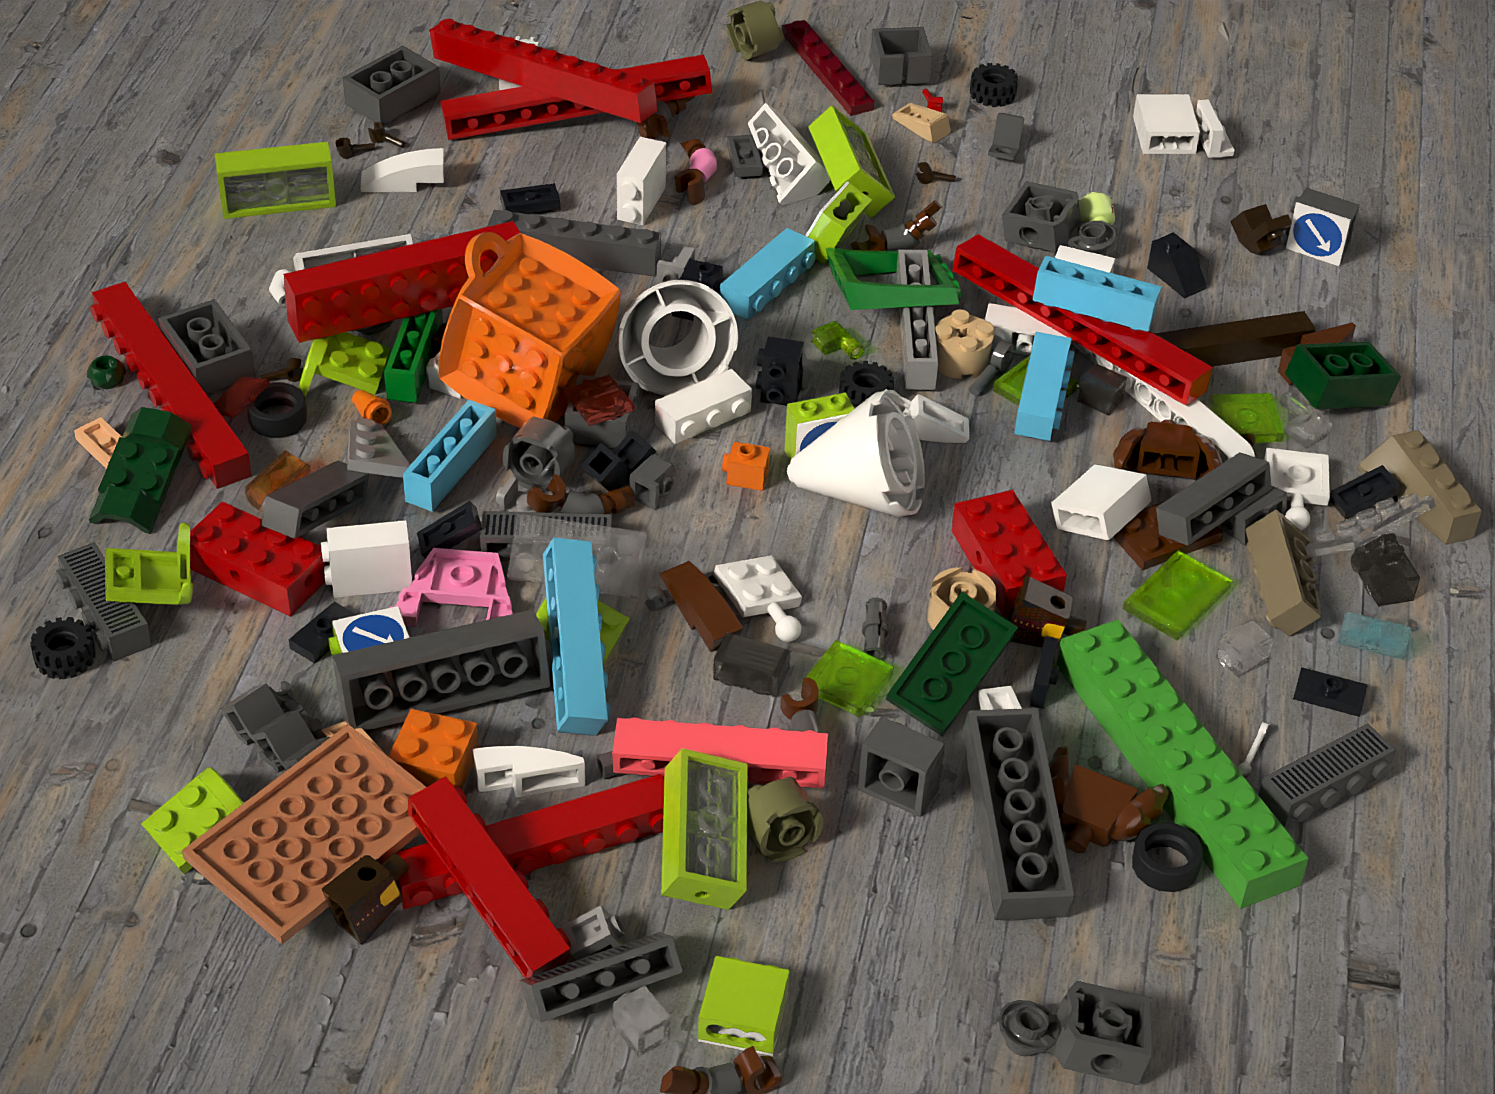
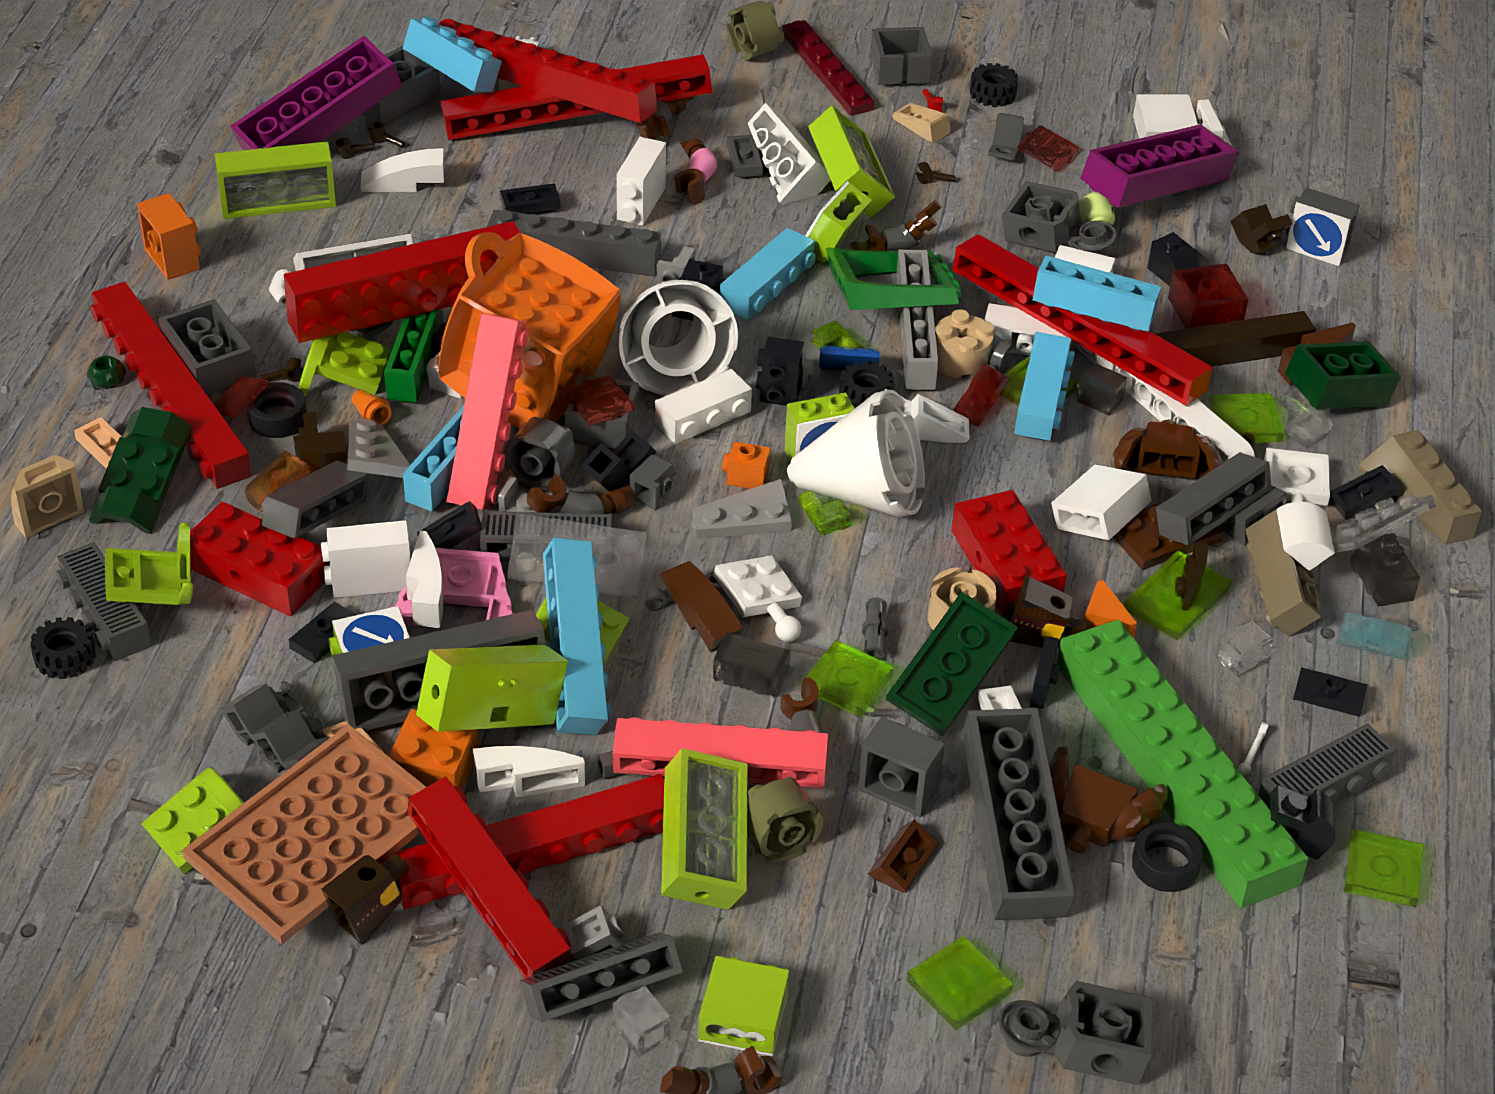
(45, 495): none -> tan slope
(169, 236): none -> orange brick
(318, 448): none -> dark brown brick
(321, 99): none -> magenta brick
(425, 583): none -> white slope
(452, 54): none -> medium azure brick
(487, 410): none -> coral brick
(491, 687): none -> lime brick
(744, 513): none -> light grey wing
(825, 516): none -> clear neon green piece
(839, 357): none -> blue slope
(904, 856): none -> reddish brown slope
(959, 982): none -> clear neon green tile
(981, 394): none -> clear red slope
(1048, 148): none -> clear red piece
(1105, 608): none -> orange slope
(1159, 165): none -> magenta brick
(1190, 583): none -> dark brown slope
(1207, 296): none -> clear red brick
(1305, 533): none -> white brick
(1306, 819): none -> black brick
(1383, 868): none -> clear neon green tile

